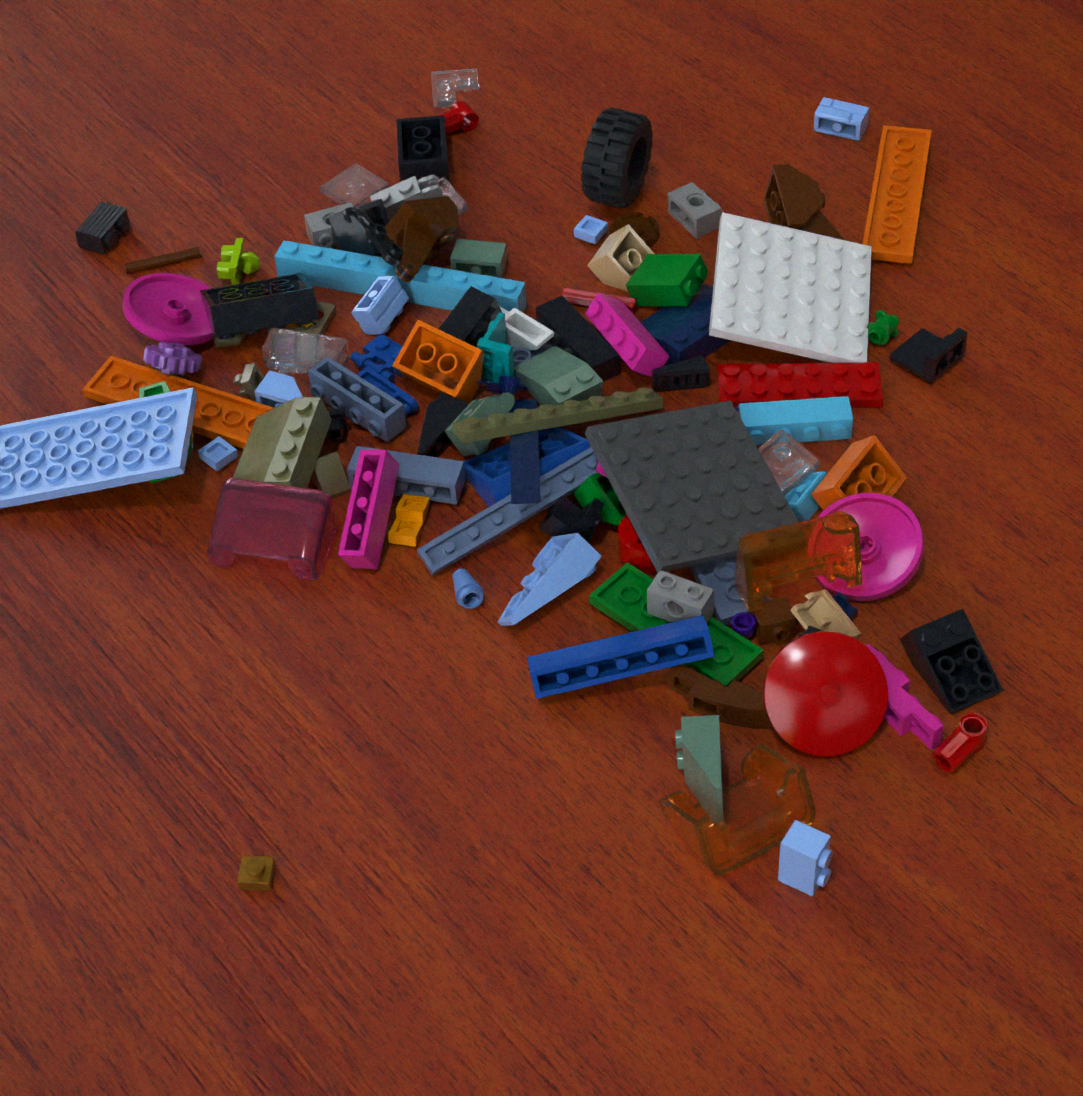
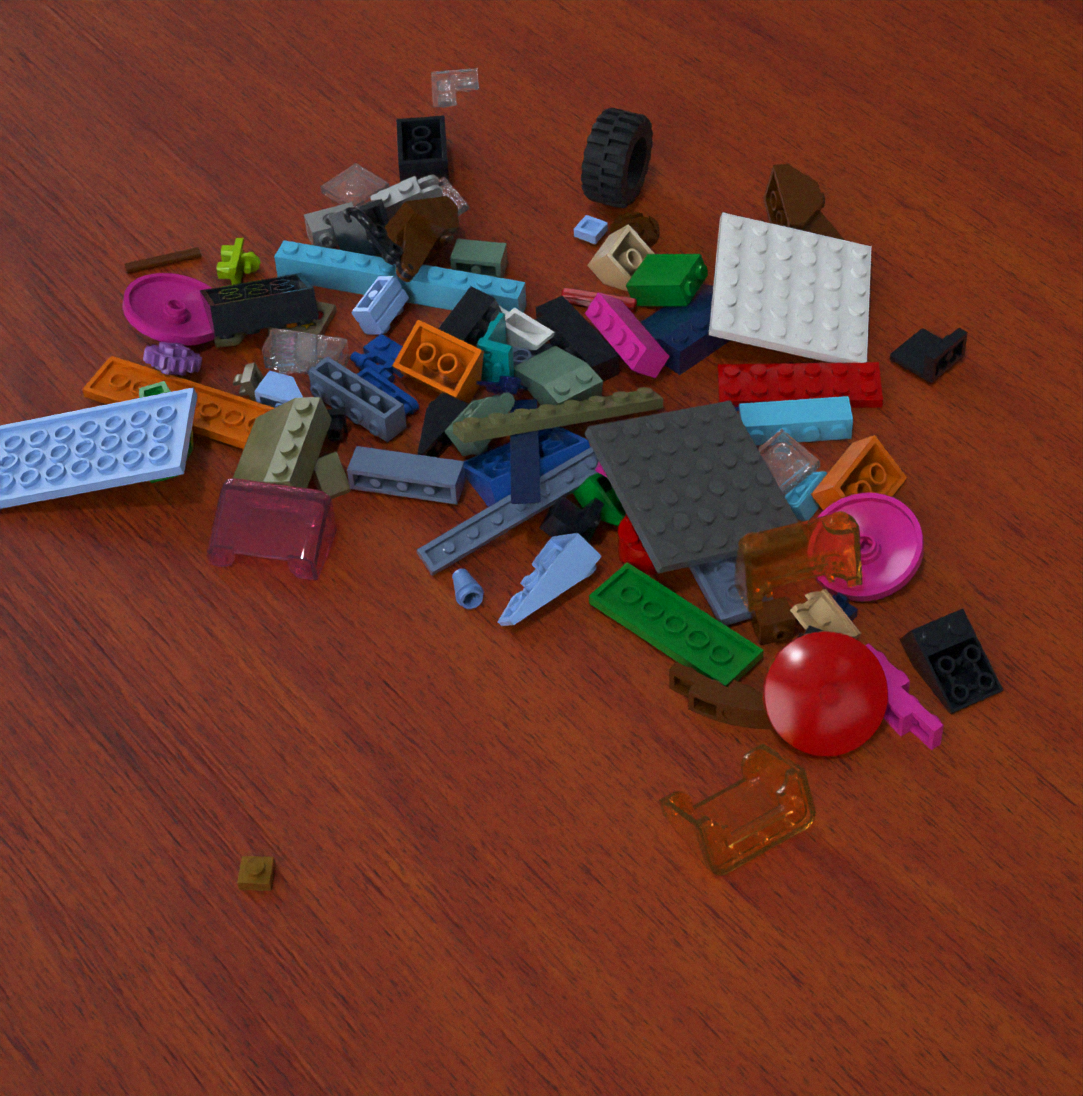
(103, 227): black brick -> none
(218, 453): light blue plate -> none
(368, 509): dark pink brick -> none
(409, 520): light orange slope -> none
(460, 117): red piece -> none
(620, 656): blue brick -> none
(678, 598): light grey brick -> none
(690, 374): black slope -> none
(694, 210): light grey brick -> none
(702, 762): sand green slope -> none
(745, 622): dark purple hinge -> none
(805, 858): light blue brick -> none
(841, 119): light blue brick -> none
(883, 328): green brick -> none
(897, 193): orange plate -> none
(961, 743): red piece -> none

